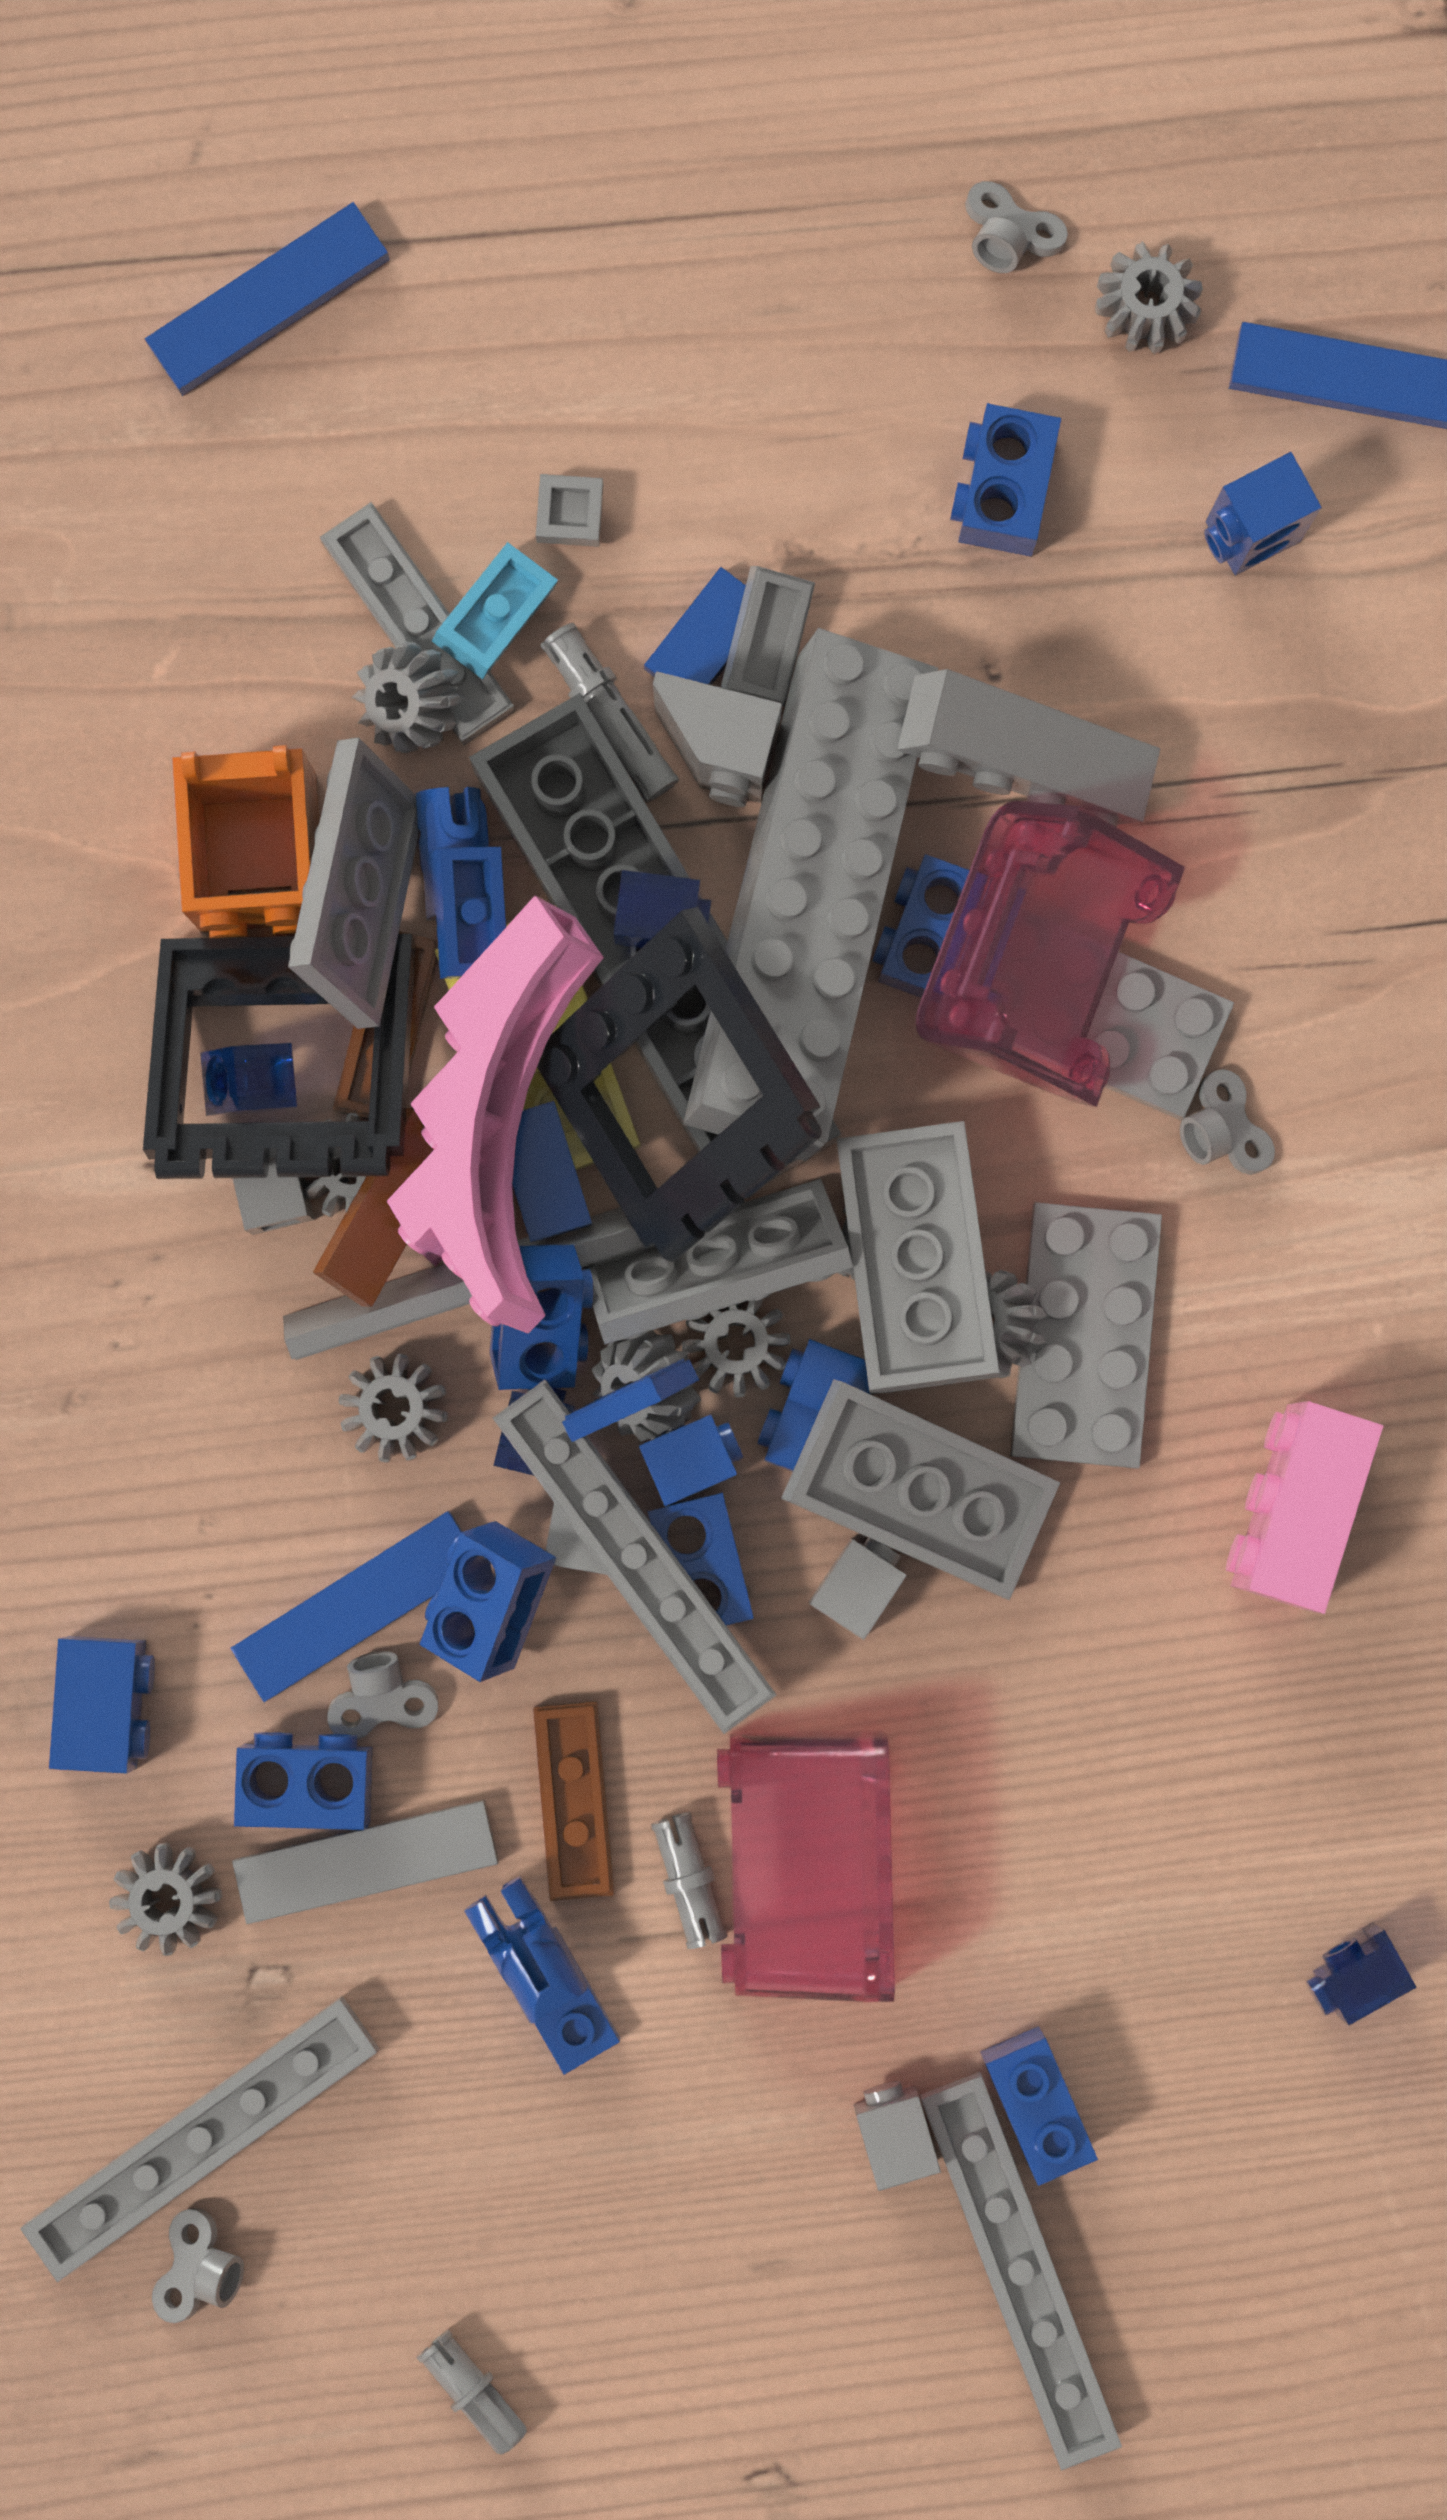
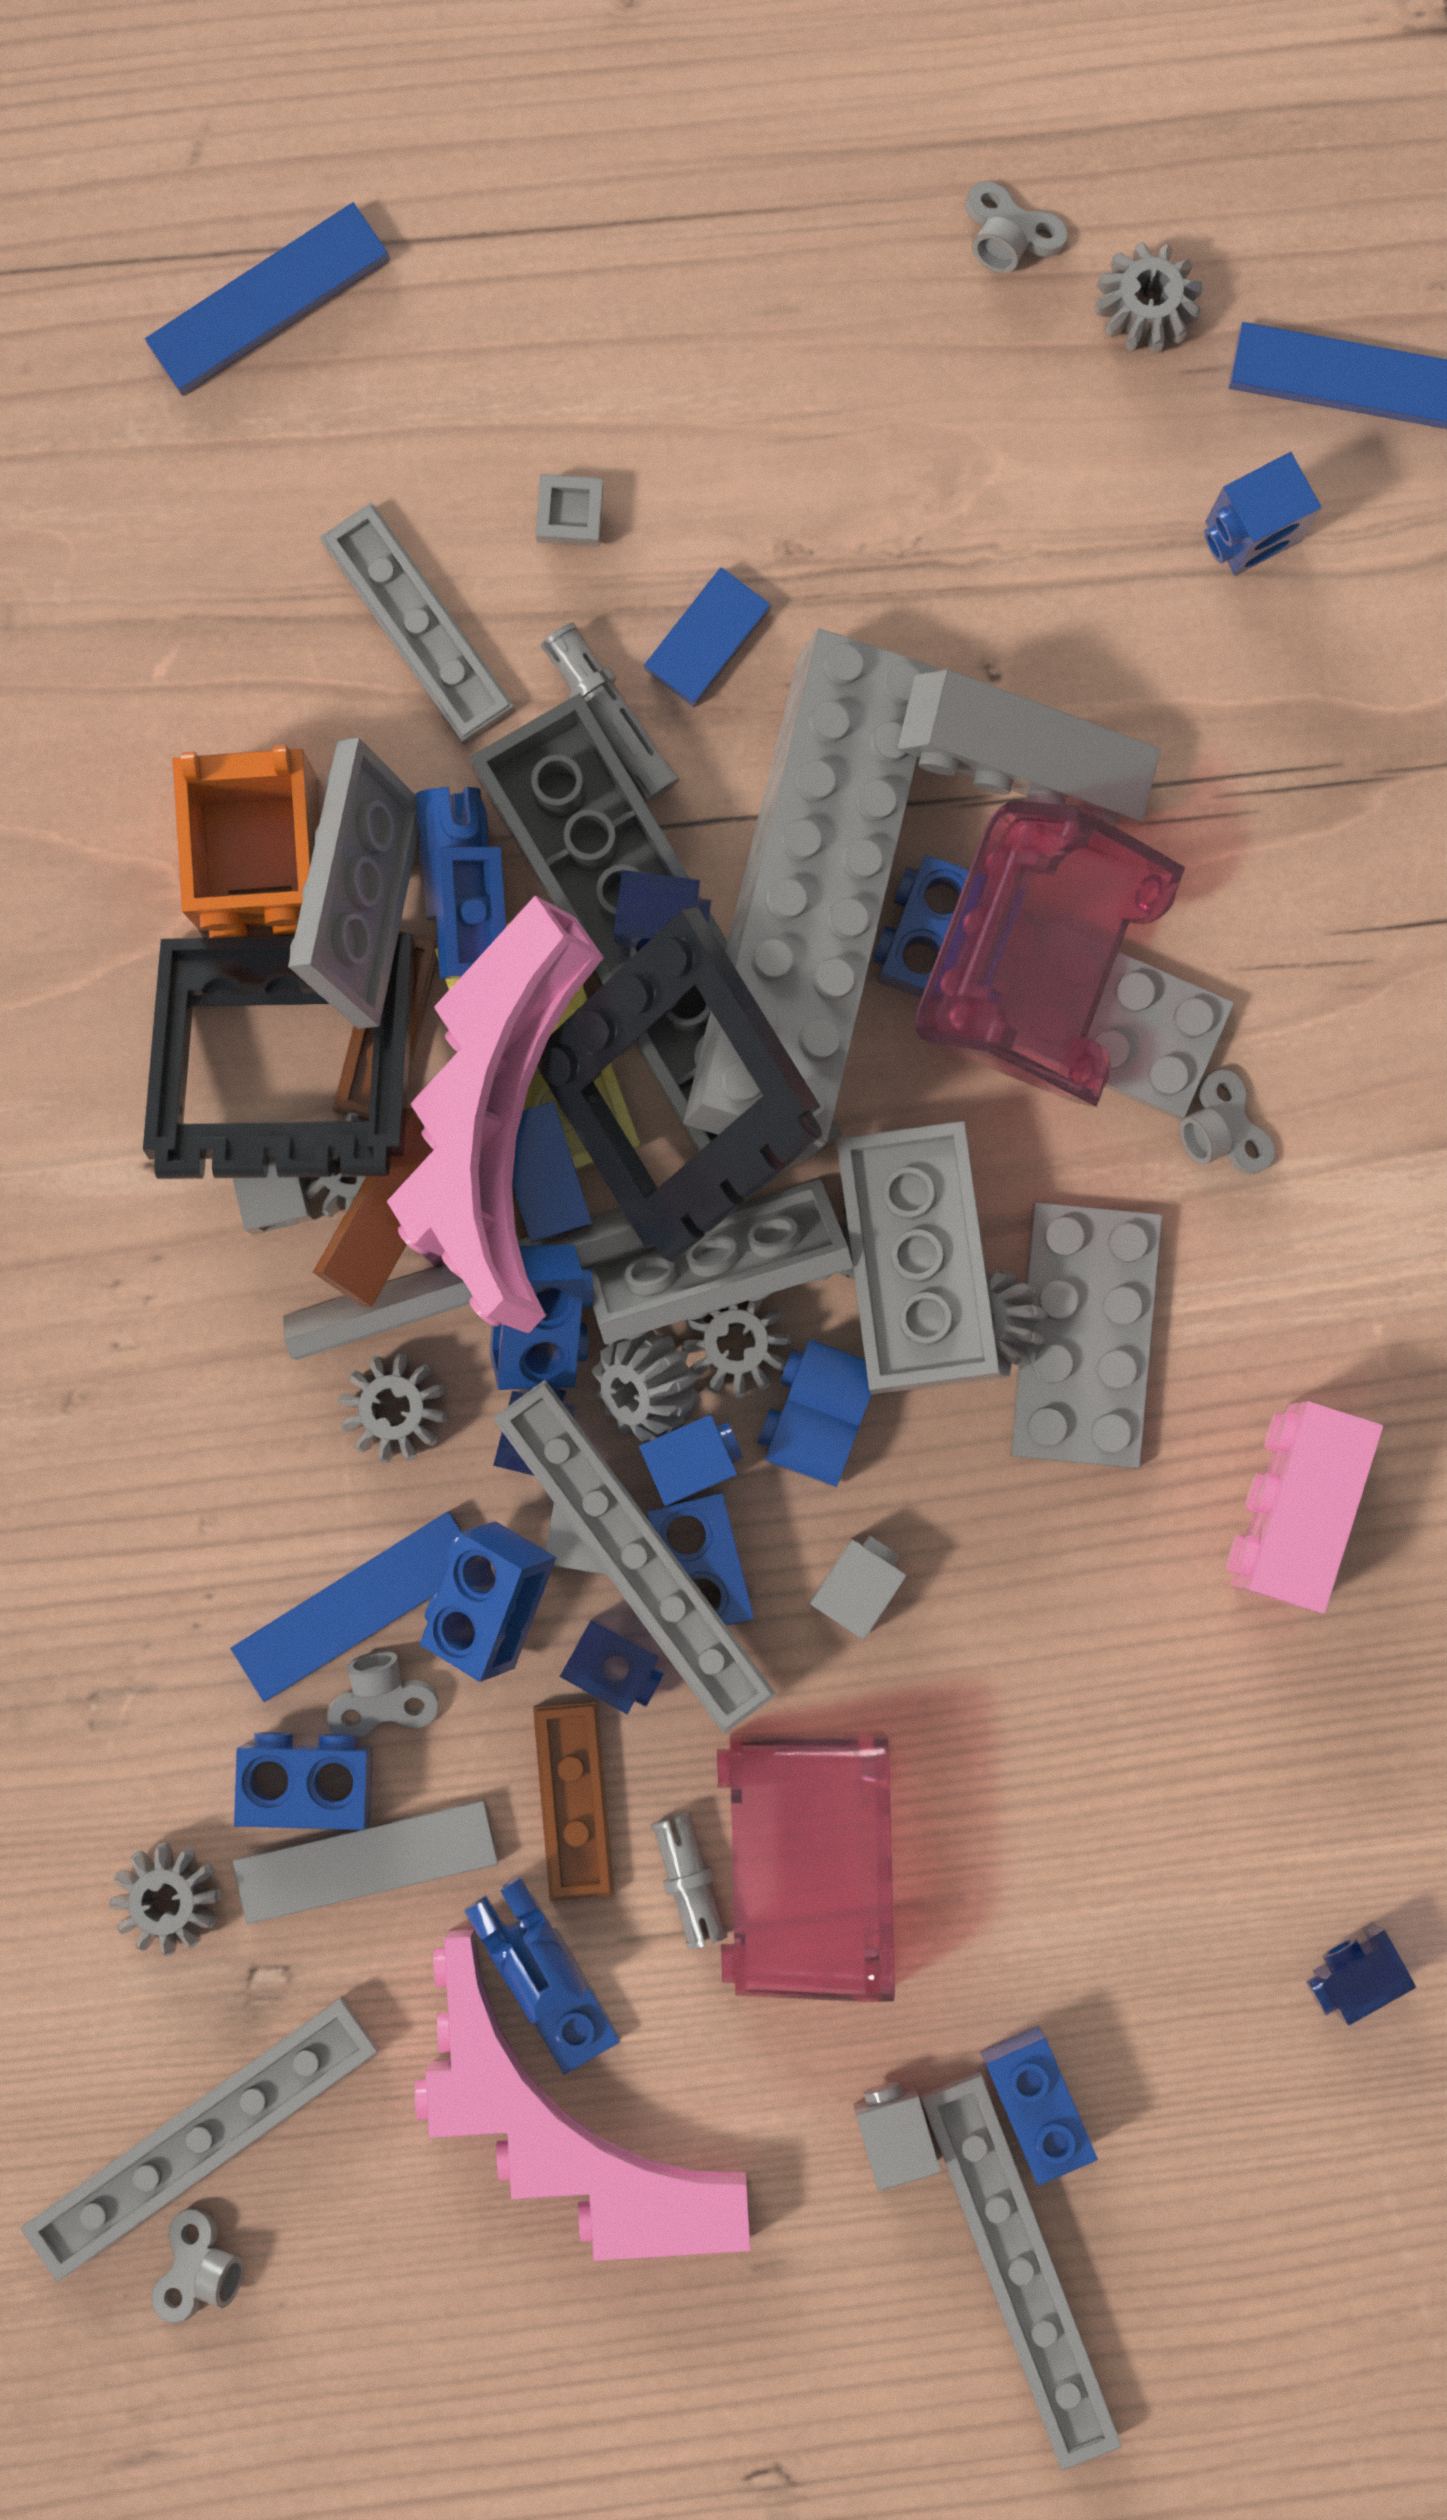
(100, 1704): blue brick -> none
(248, 1079): clear blue brick -> none
(407, 697): light grey gear -> none
(473, 2393): light grey axle -> none
(494, 610): medium azure plate -> none
(587, 1671): none -> clear blue brick
(630, 1399): blue tile -> none
(634, 2202): none -> bright pink arch
(720, 735): light grey slope -> none
(768, 634): light grey tile -> none
(920, 1489): light grey plate -> none
(1018, 482): blue brick -> none

